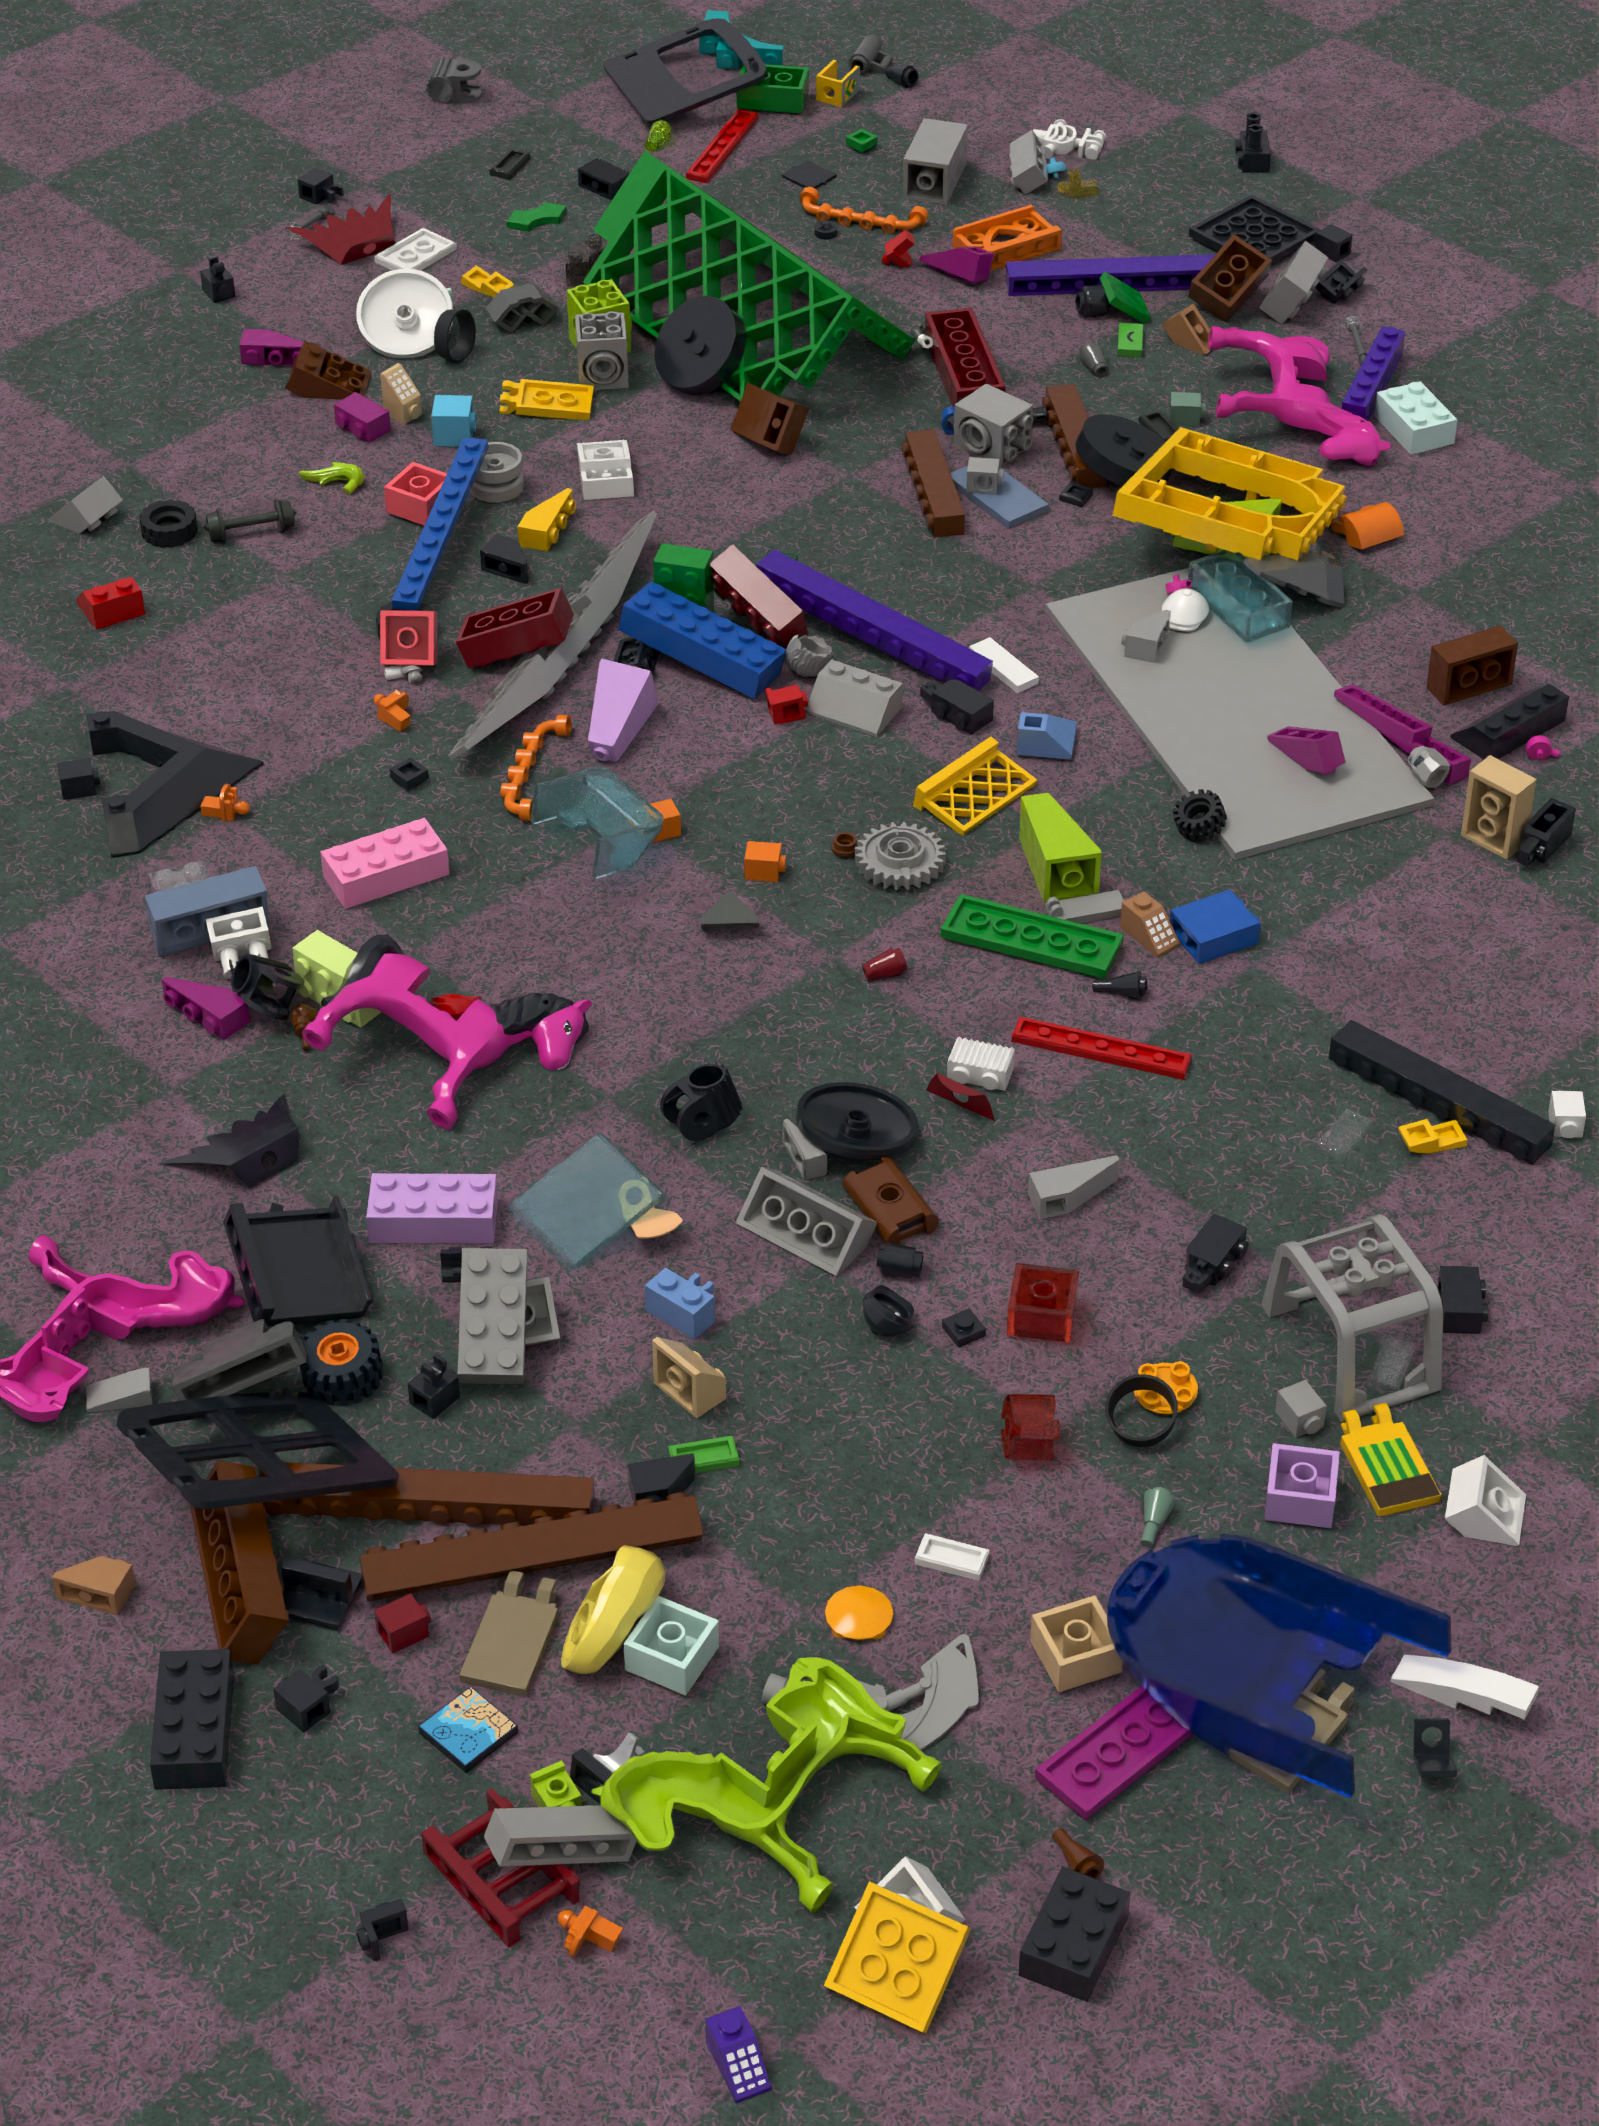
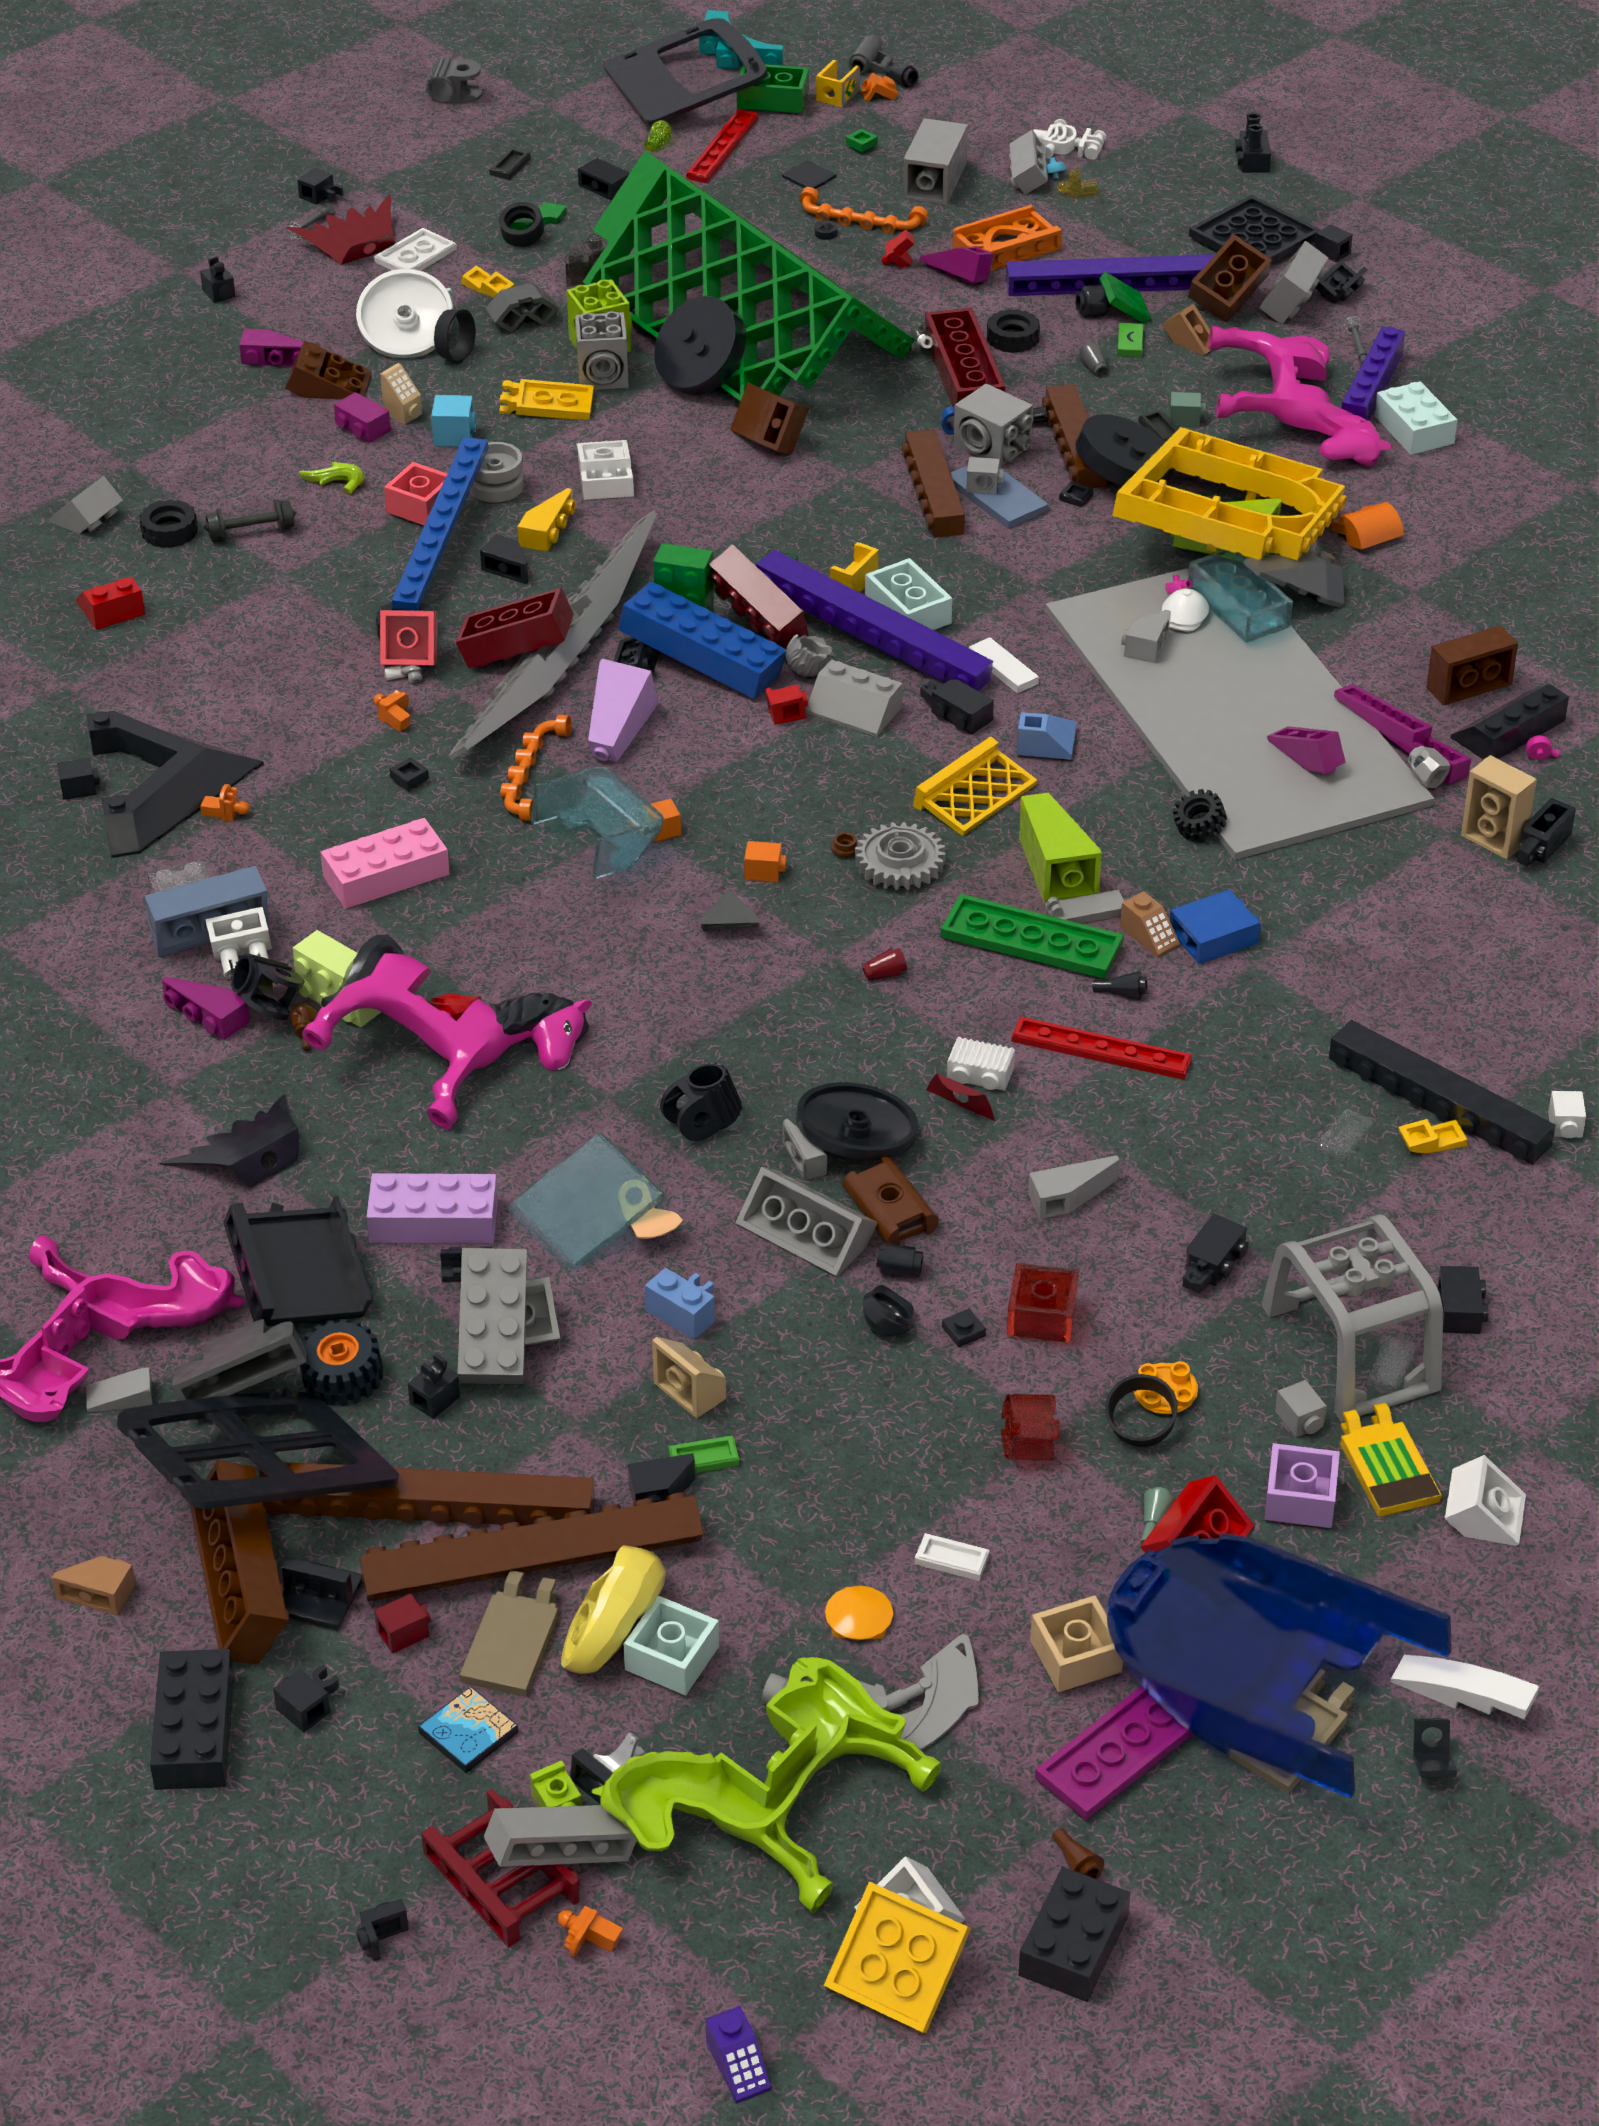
(518, 211): none -> black tyre
(865, 561): none -> yellow panel
(881, 85): none -> orange bracket
(910, 593): none -> light aqua brick
(1013, 341): none -> black tyre
(1201, 1510): none -> red slope

